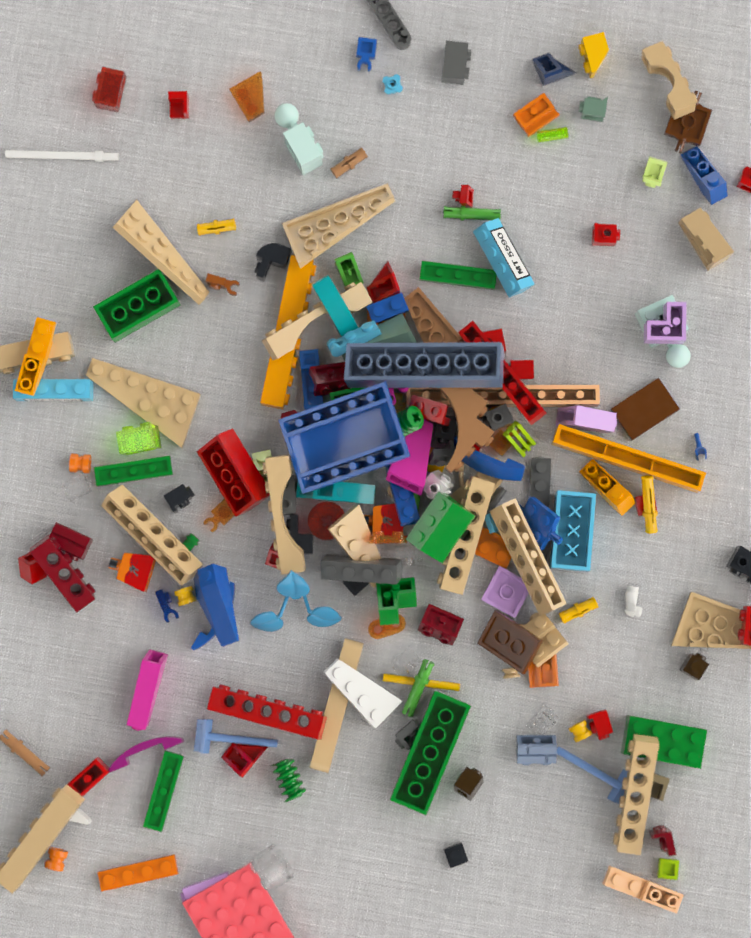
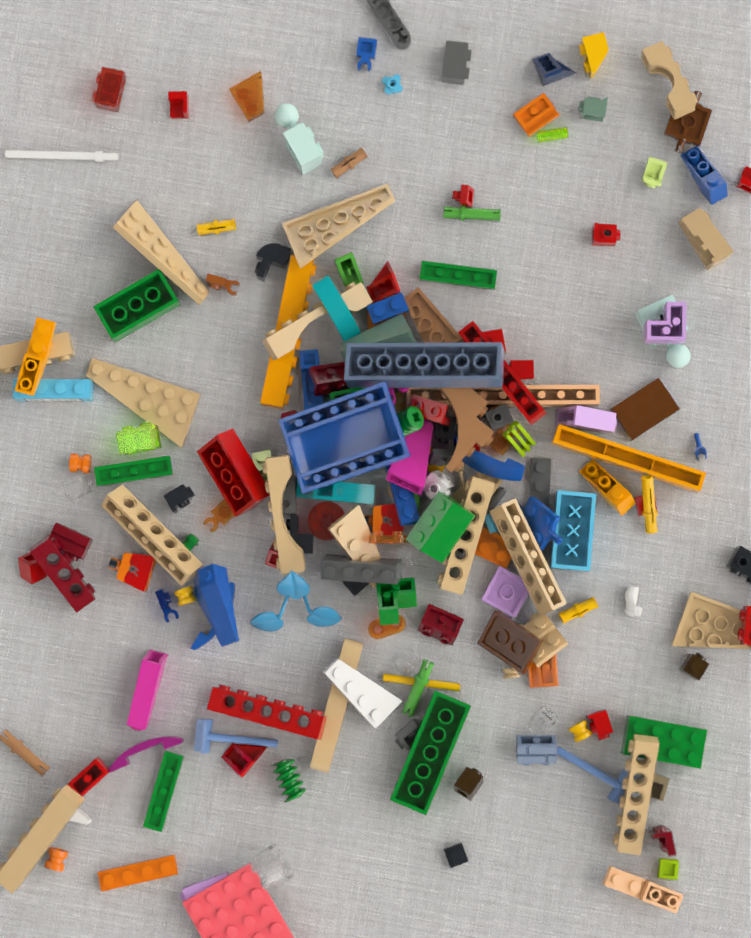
(360, 335): medium azure plate -> none
(503, 257): medium azure brick -> none

